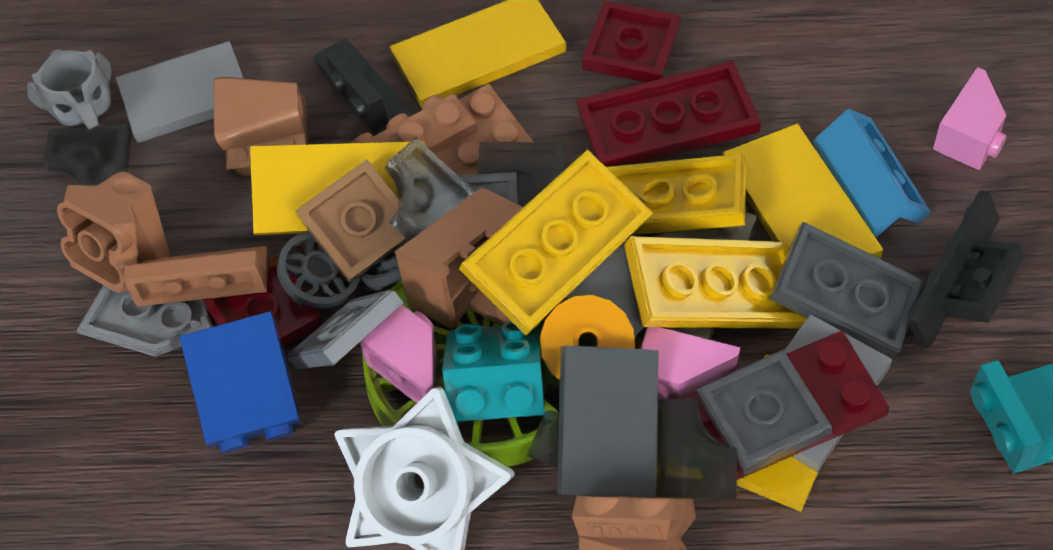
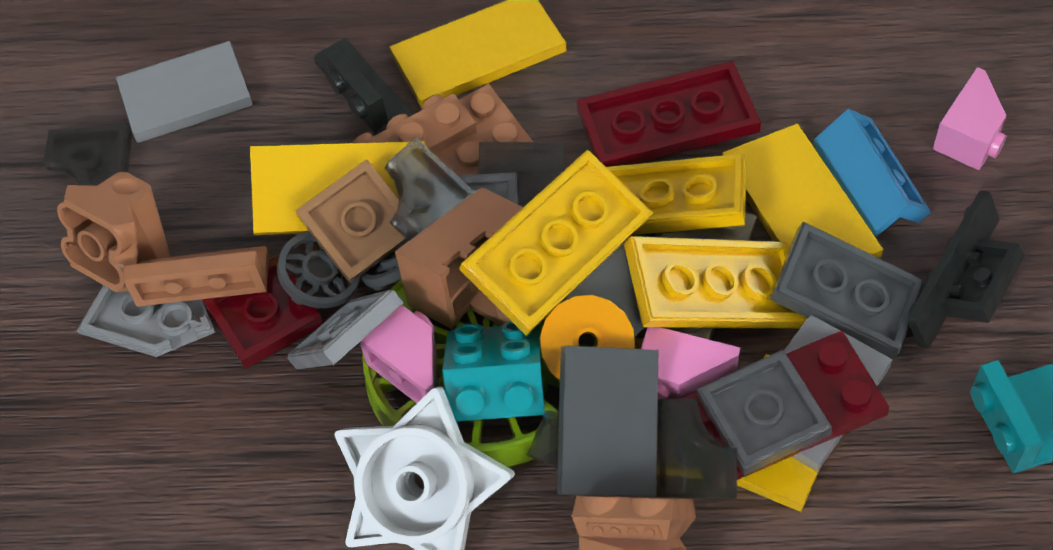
(73, 87): light grey piece -> none
(241, 382): blue brick -> none
(257, 115): nougat piece -> none
(631, 42): dark red plate -> none

